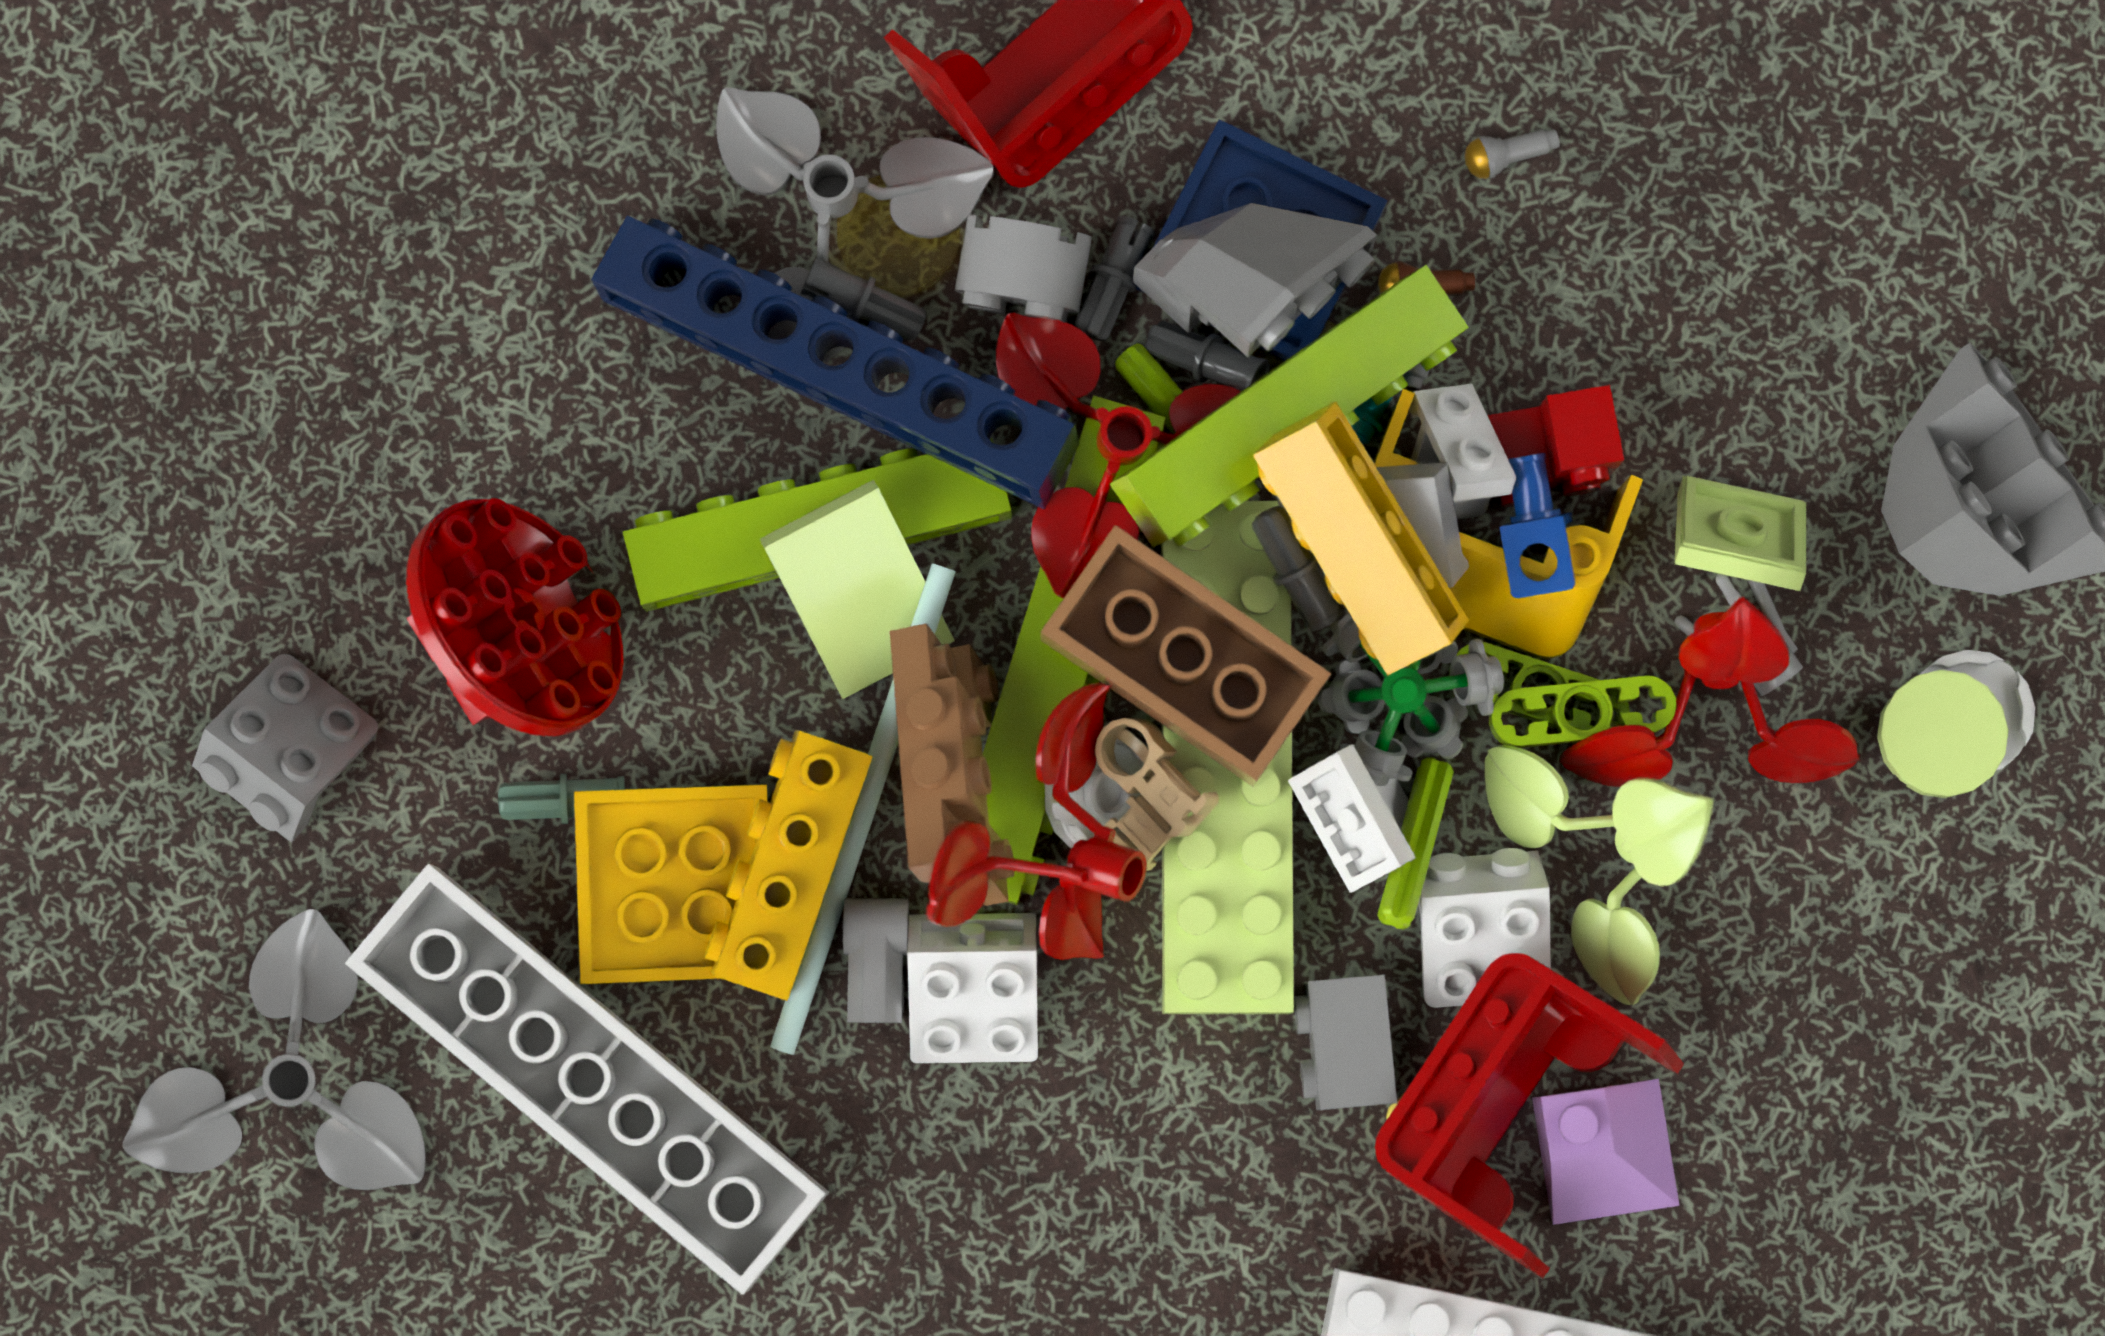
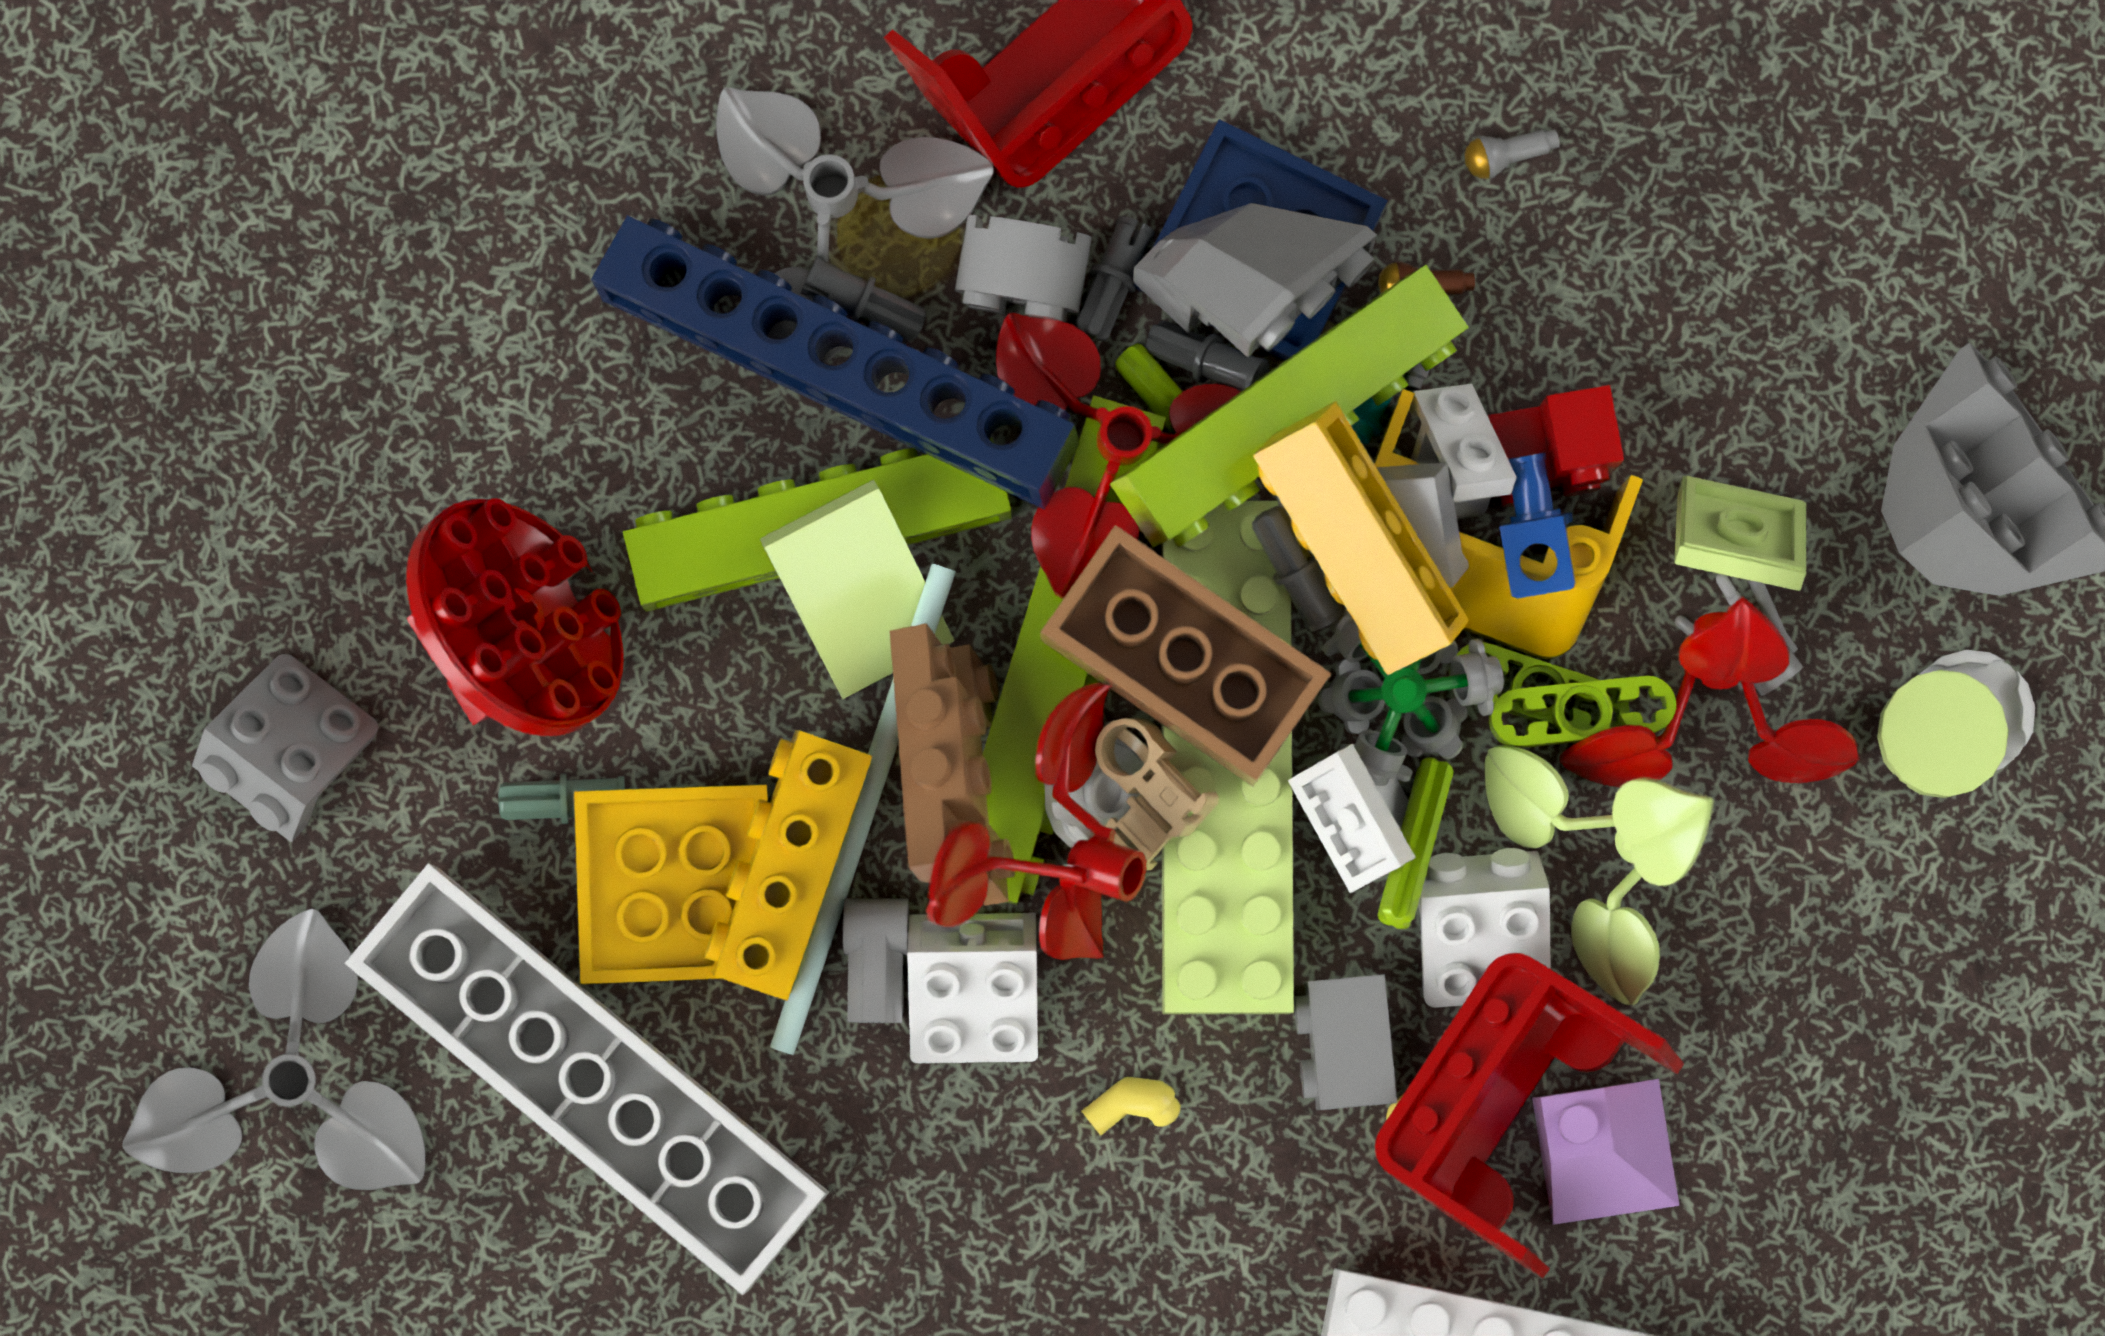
(1133, 1097): none -> light yellow arm

